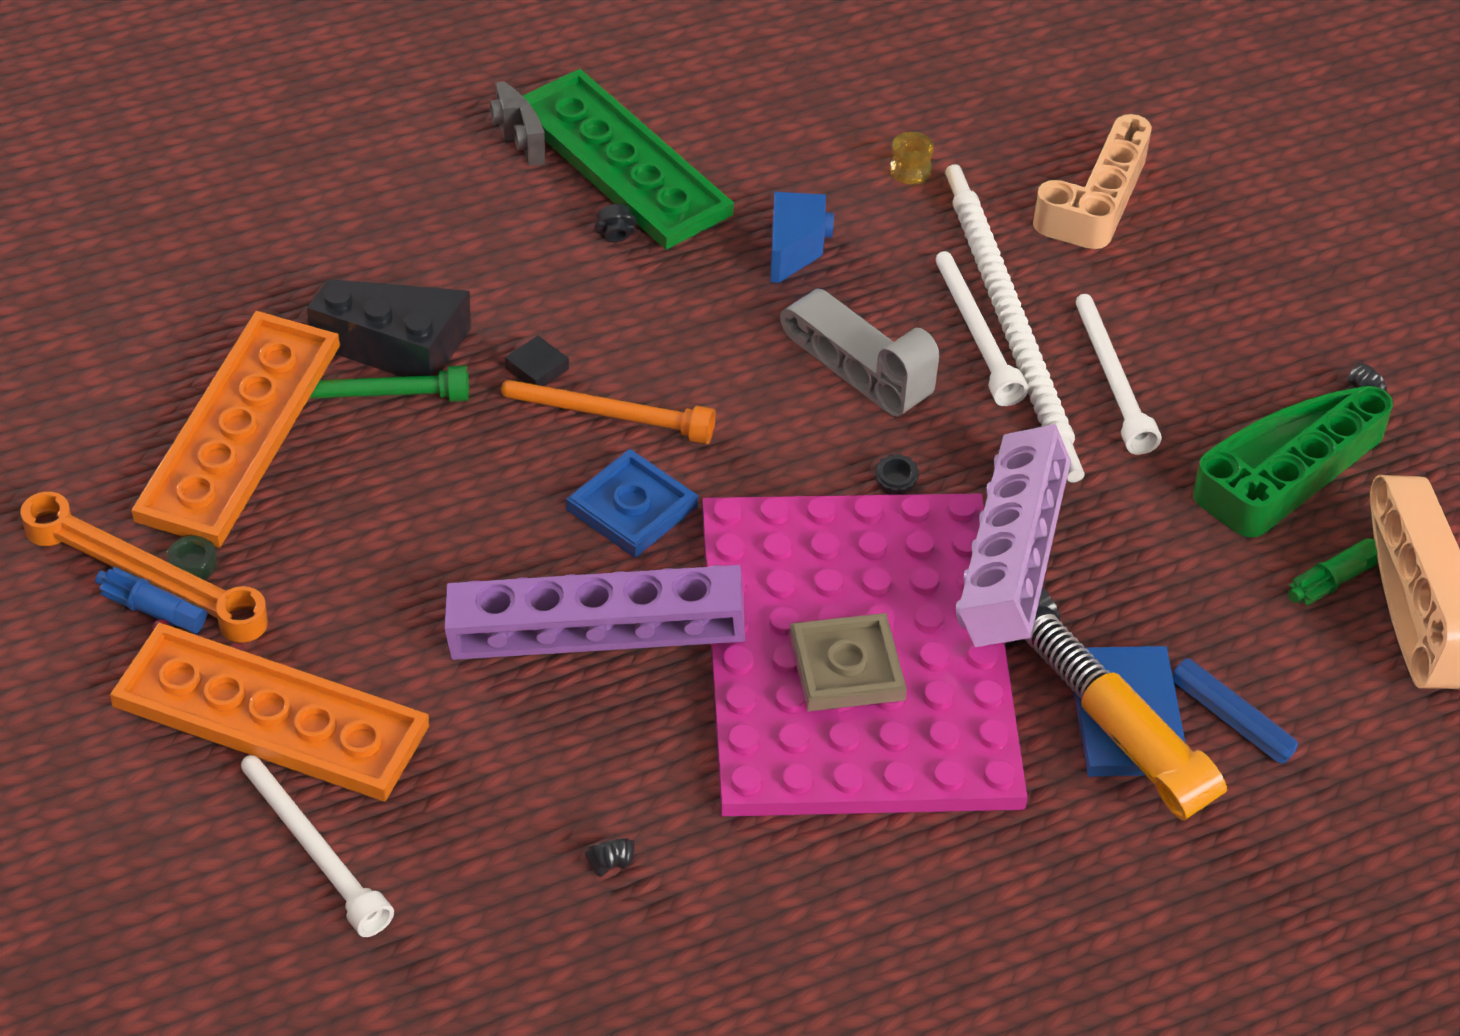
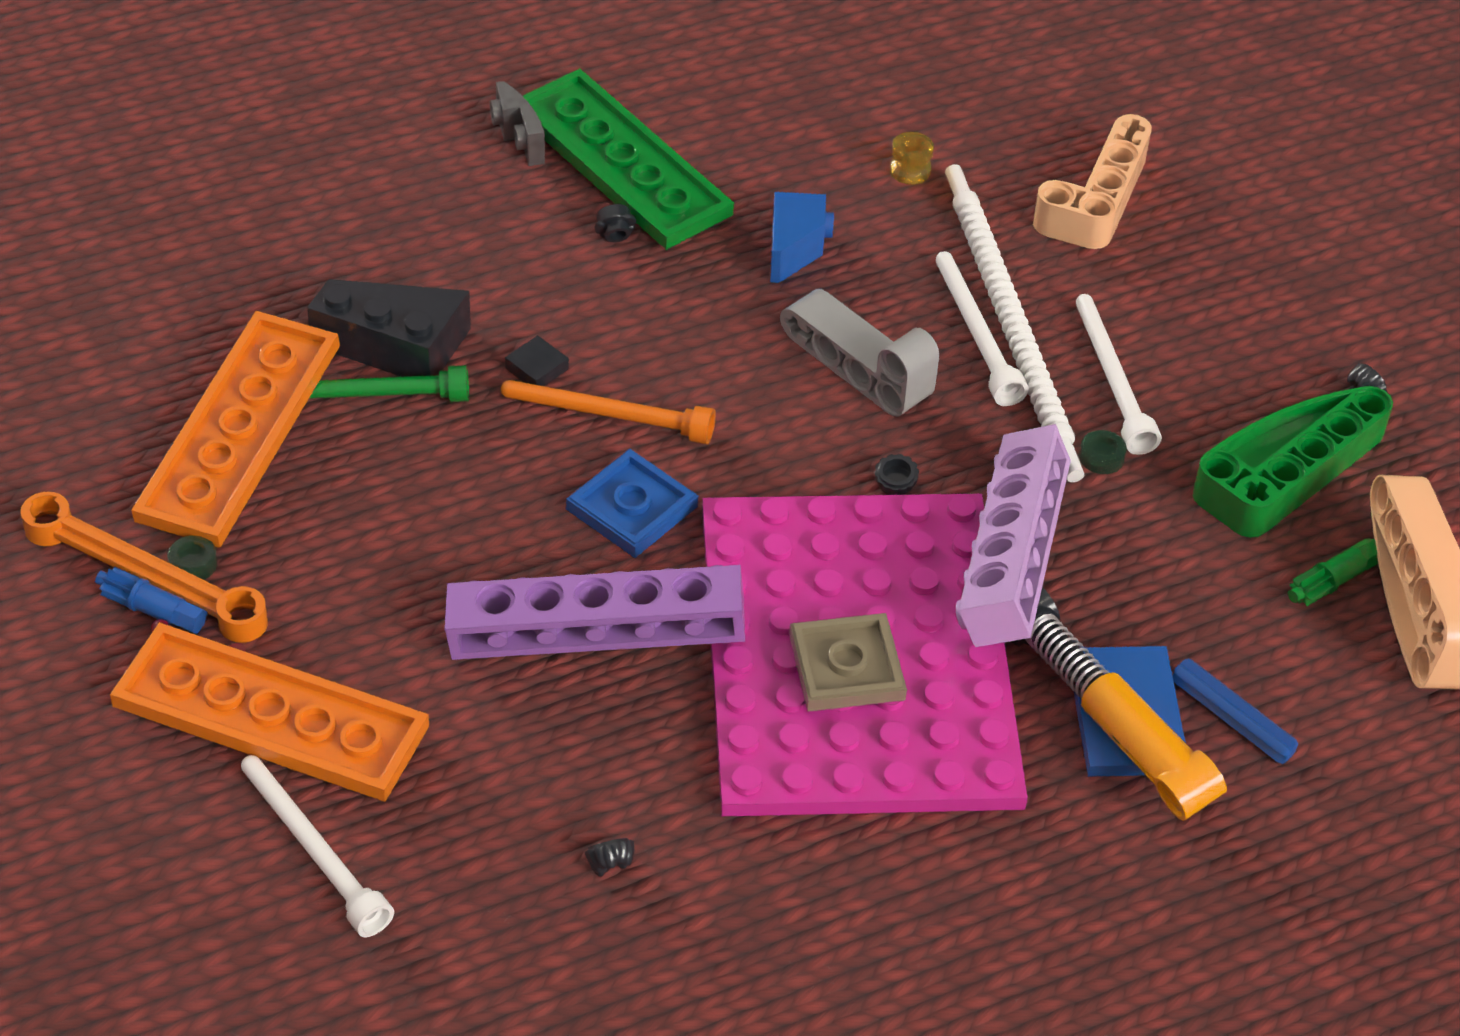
(1102, 452): none -> clear green tile

